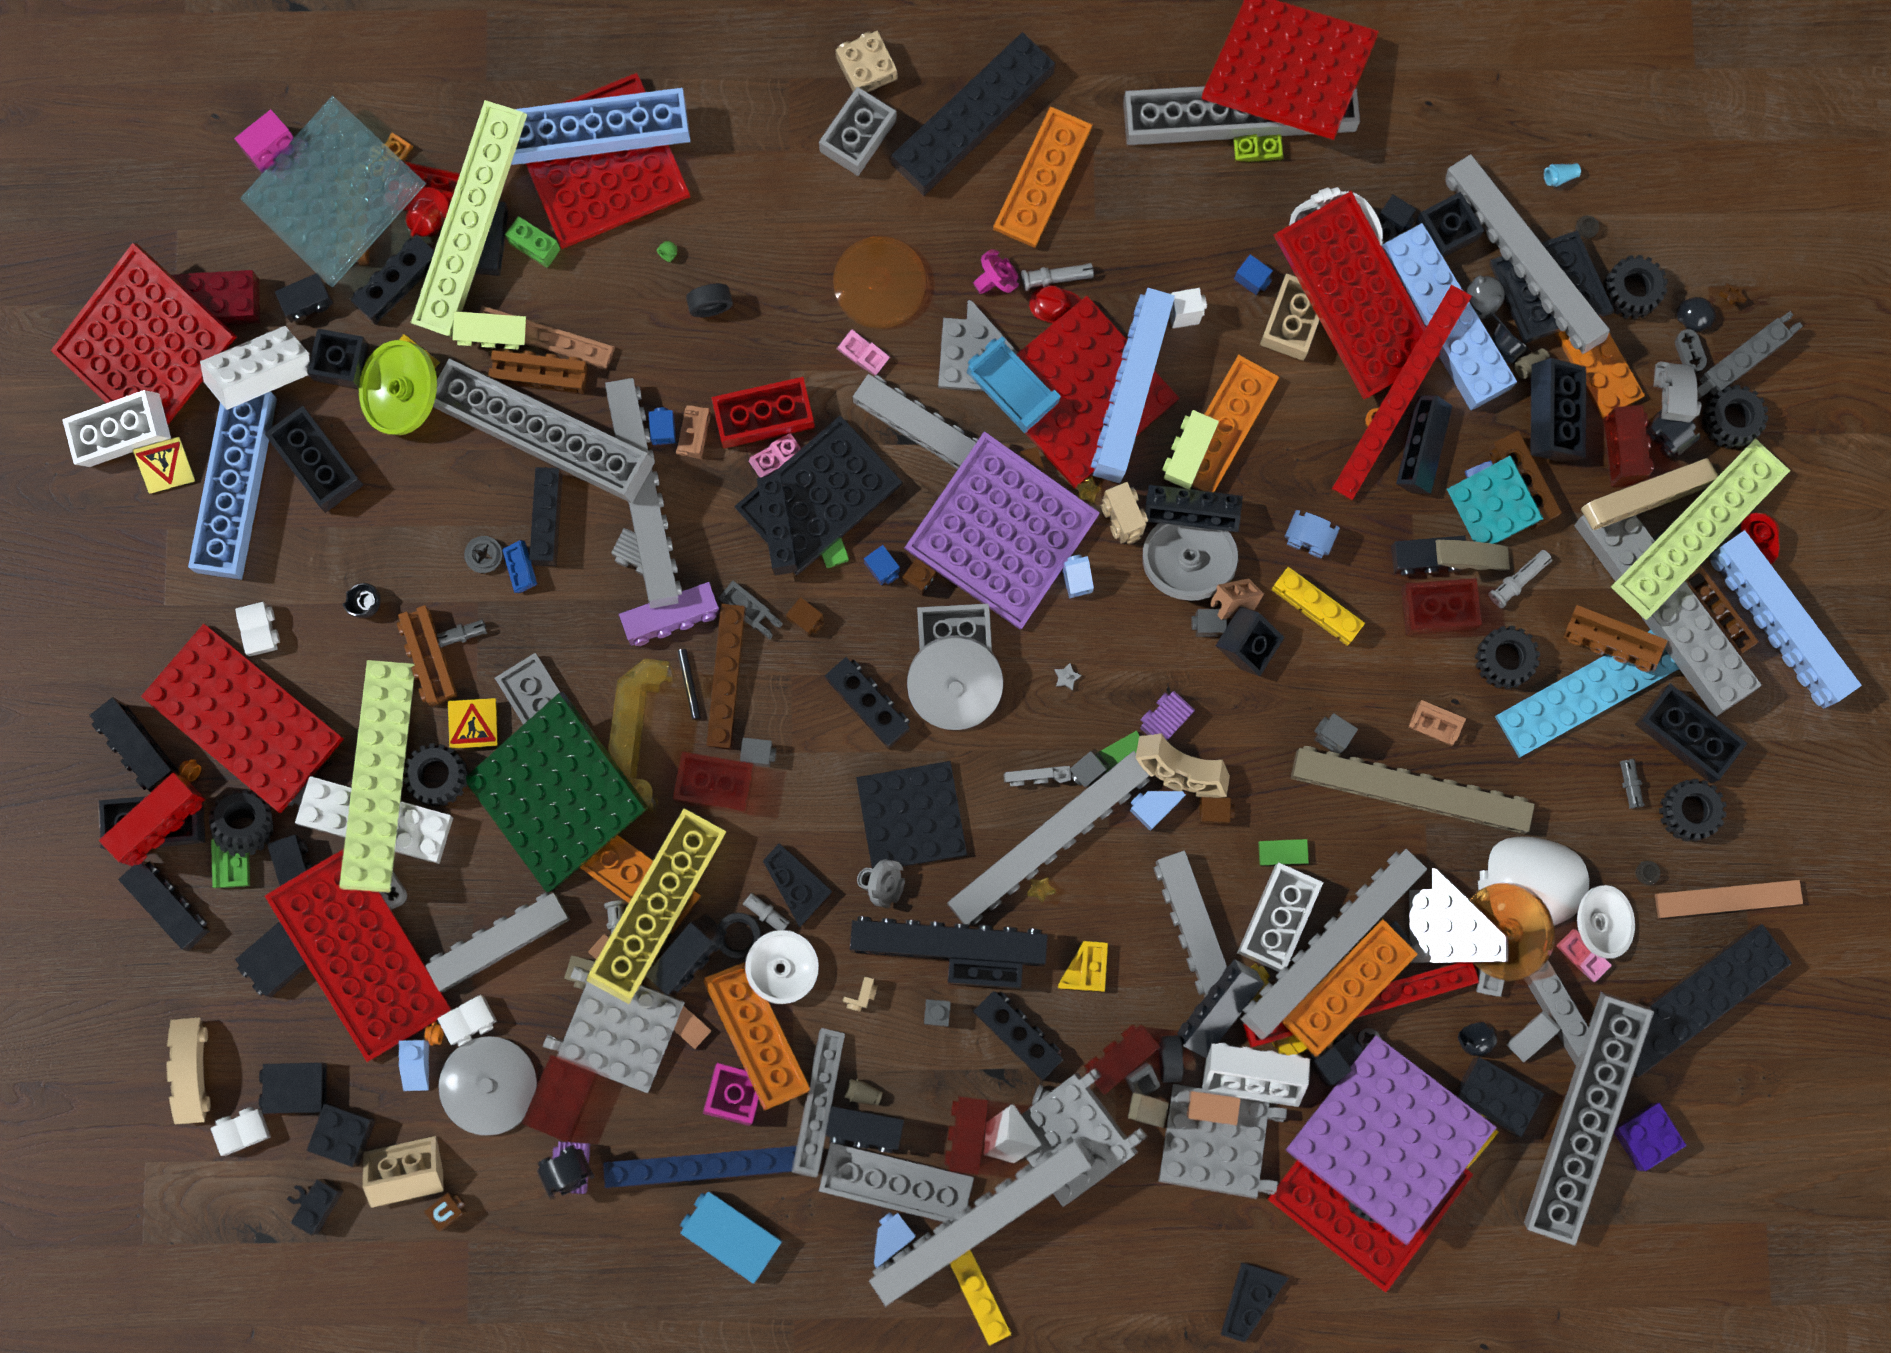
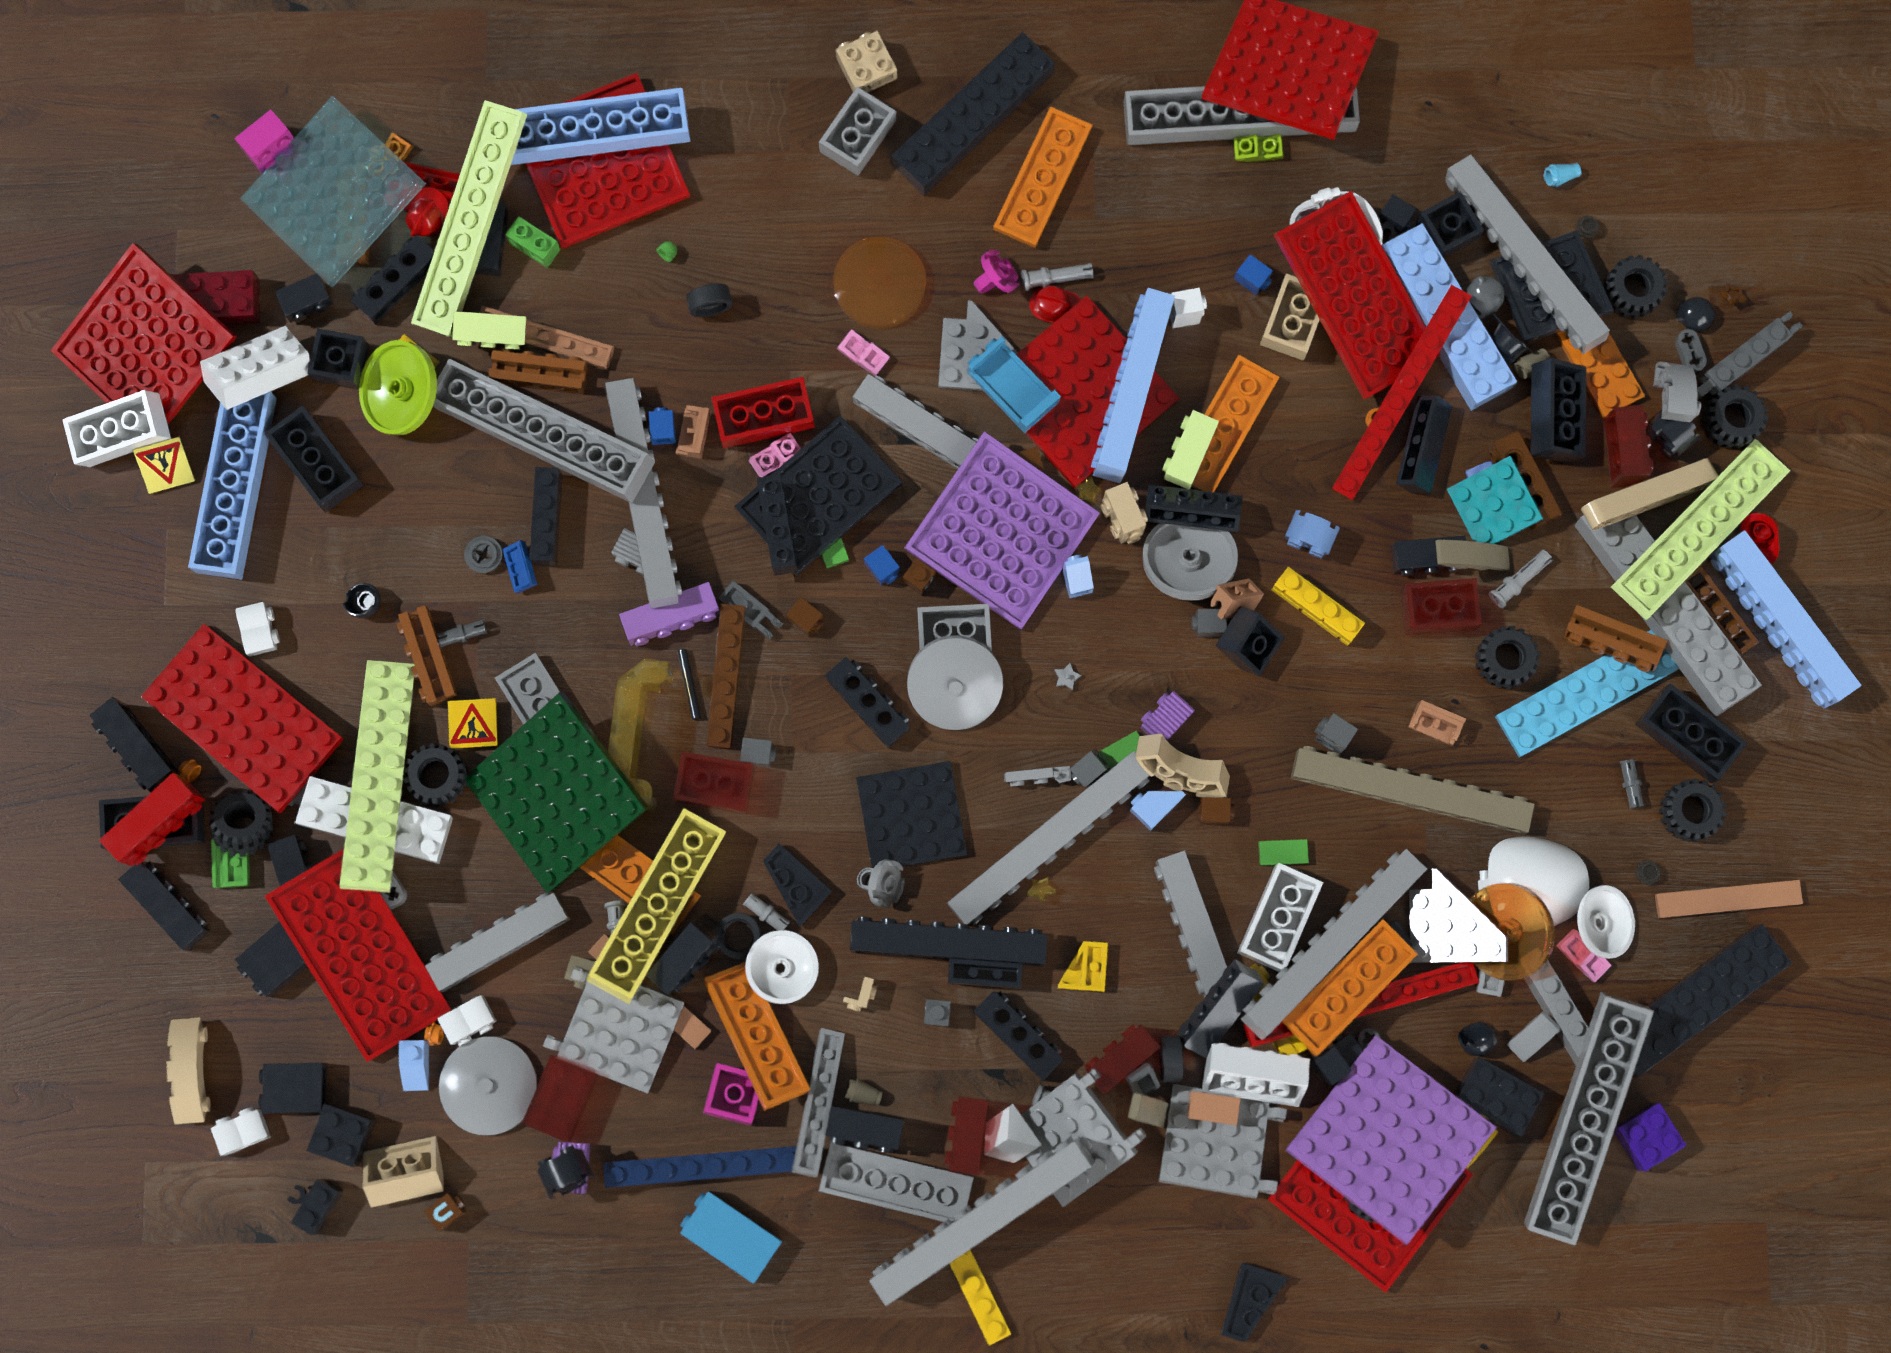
(891, 1237): light blue slope -> none

